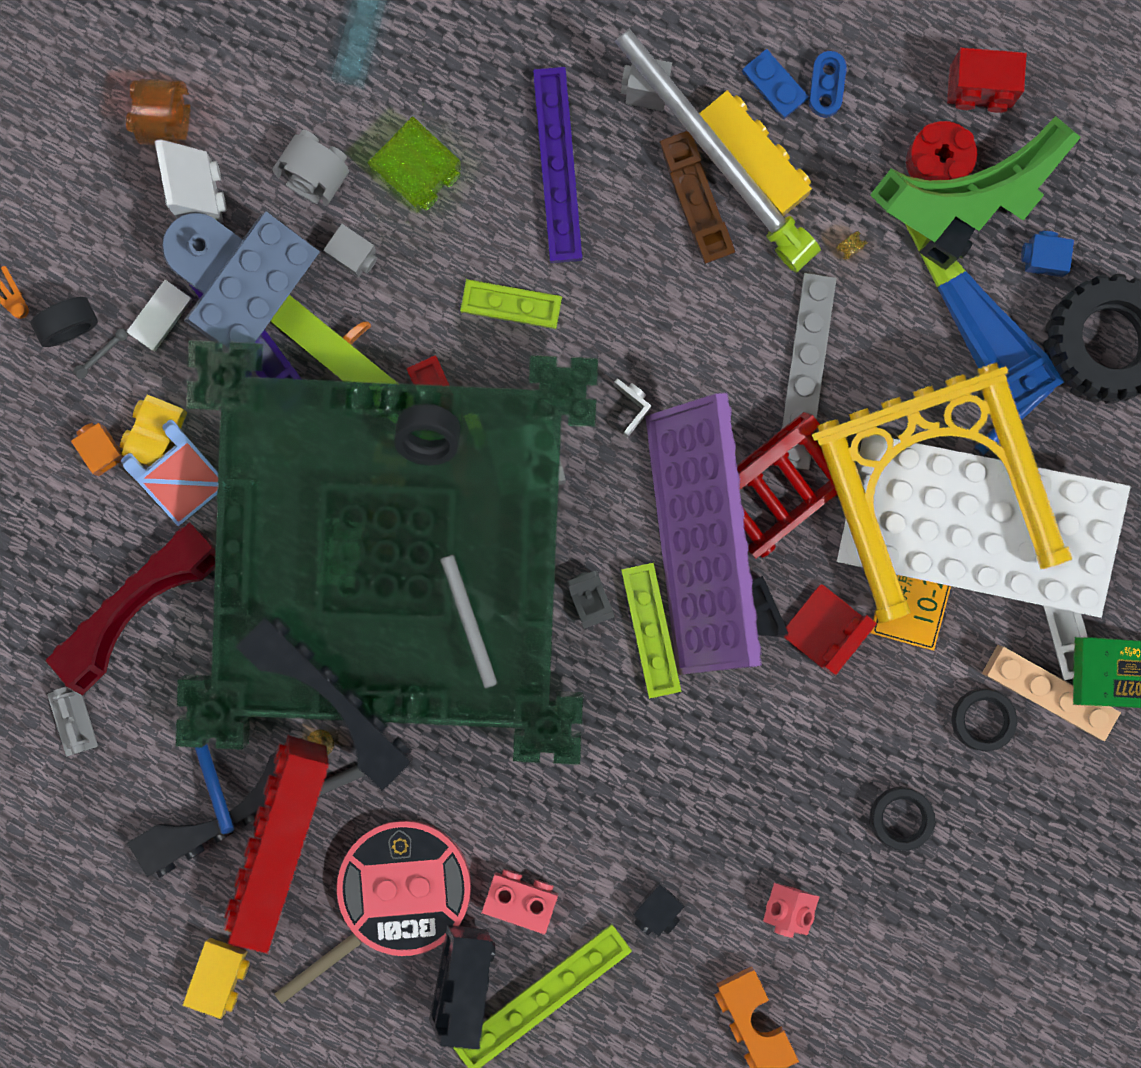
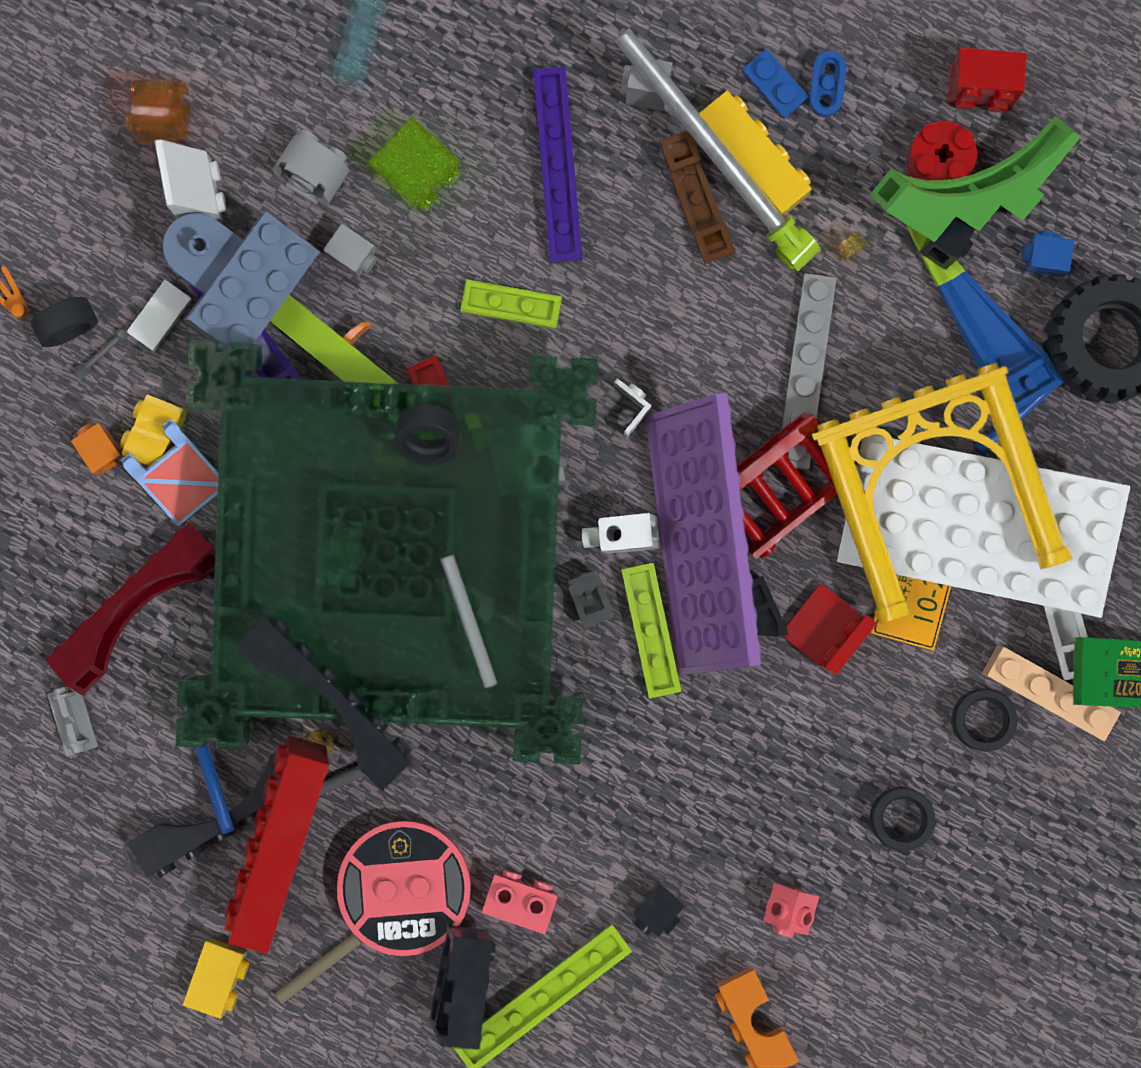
(638, 533): none -> white torso

